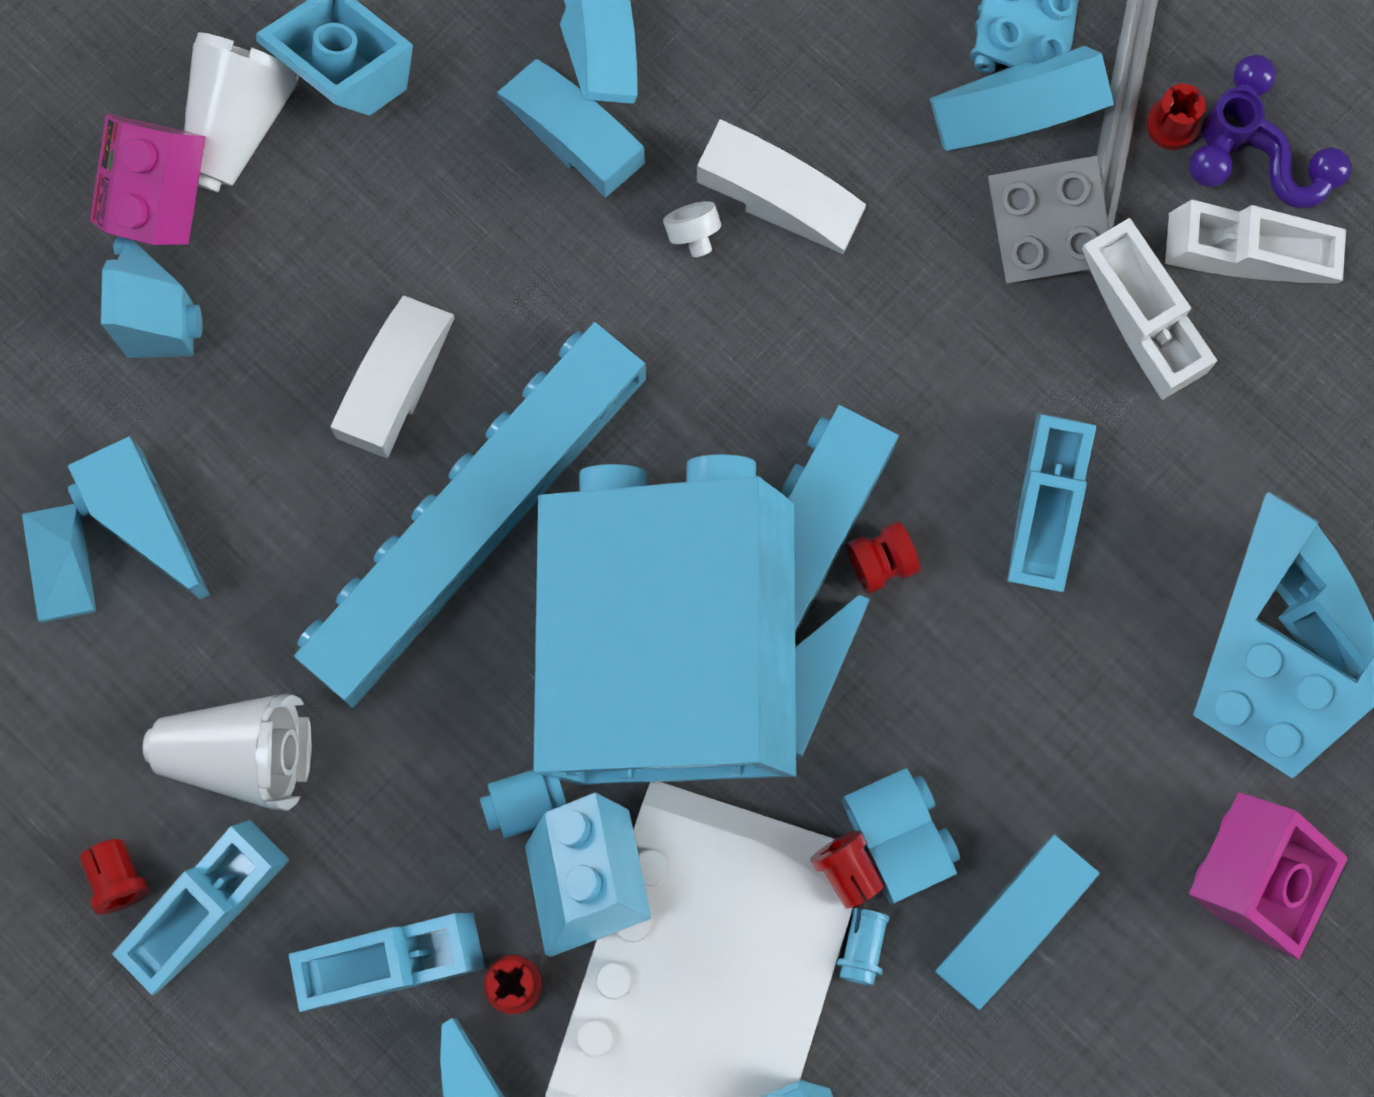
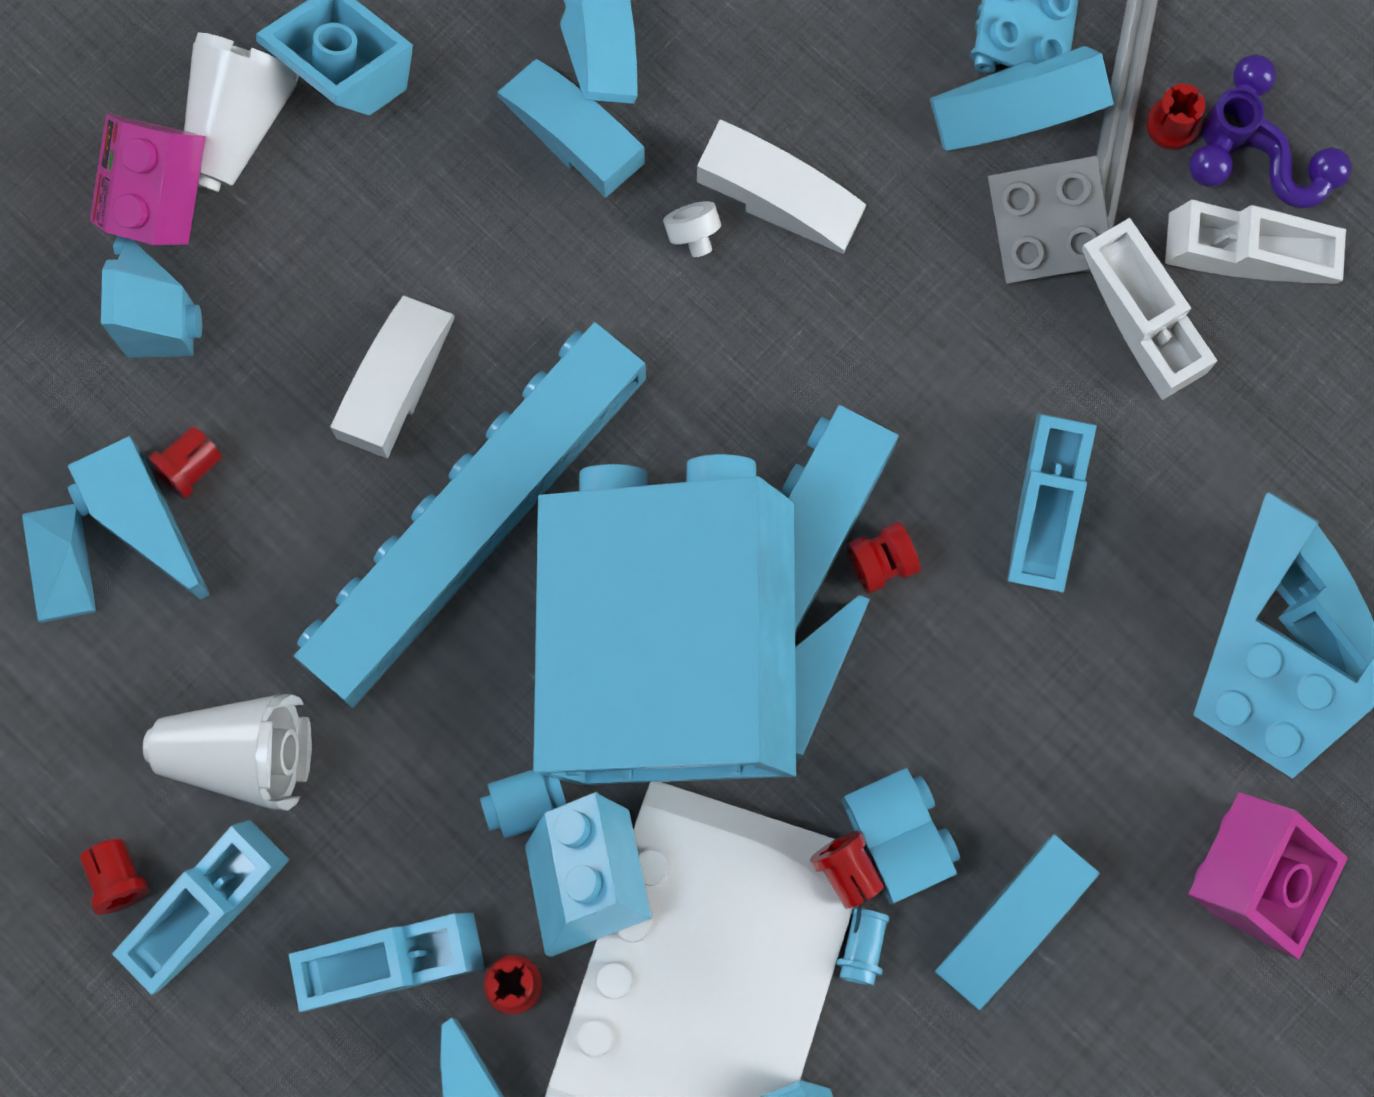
(185, 462): none -> red bush

